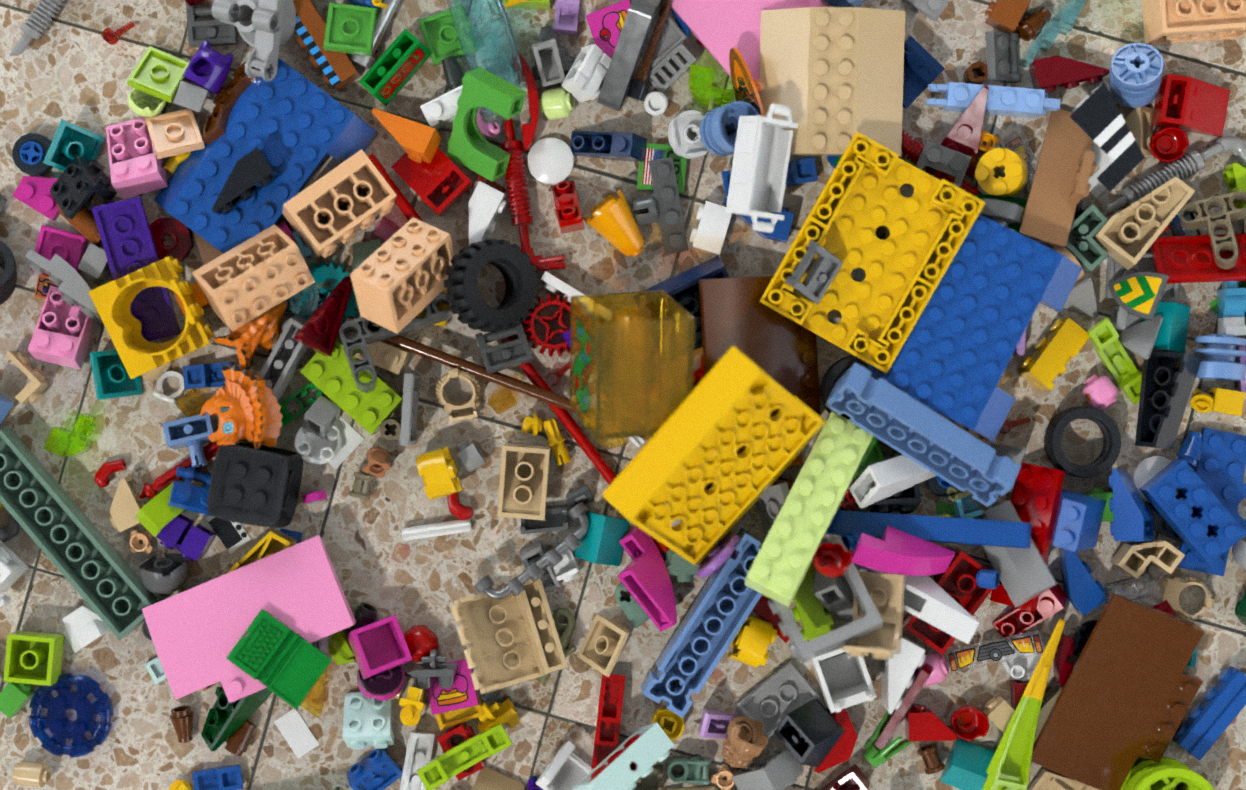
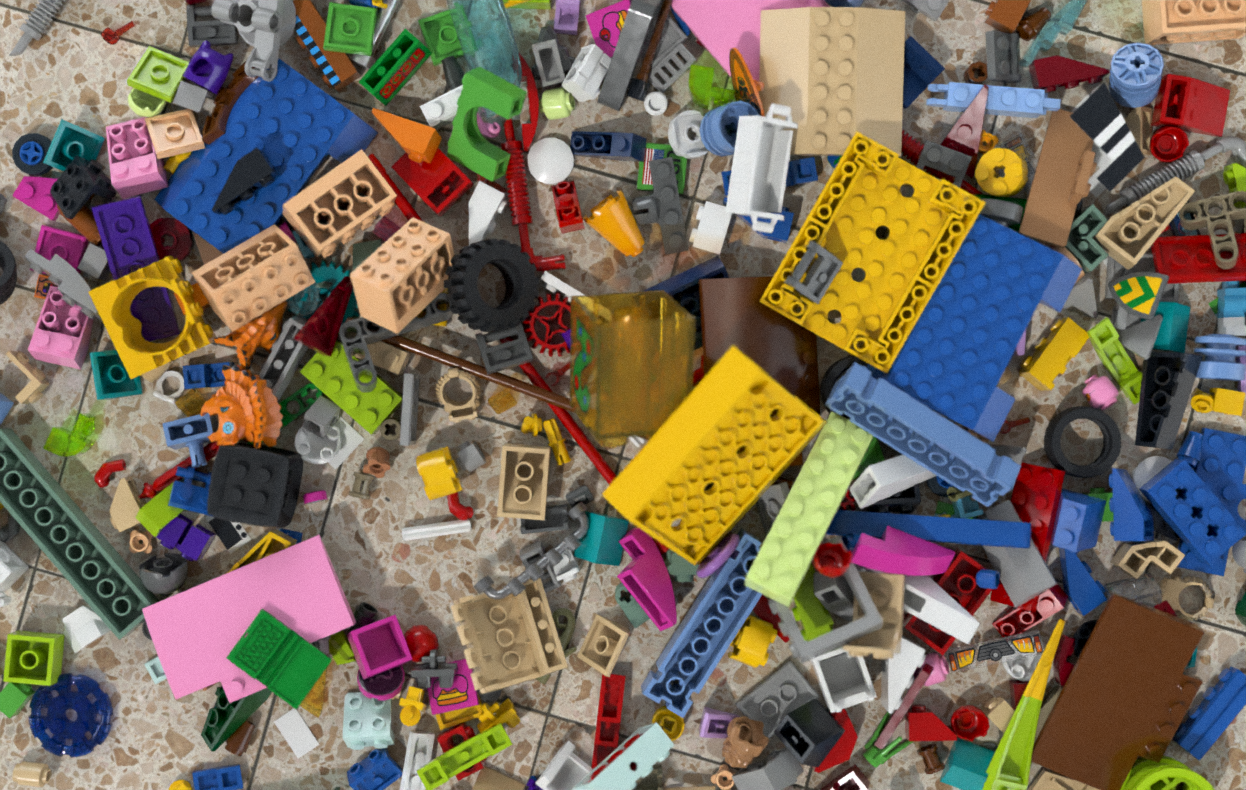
(183, 723): reddish brown cone -> none
(691, 769): sand green piece -> none

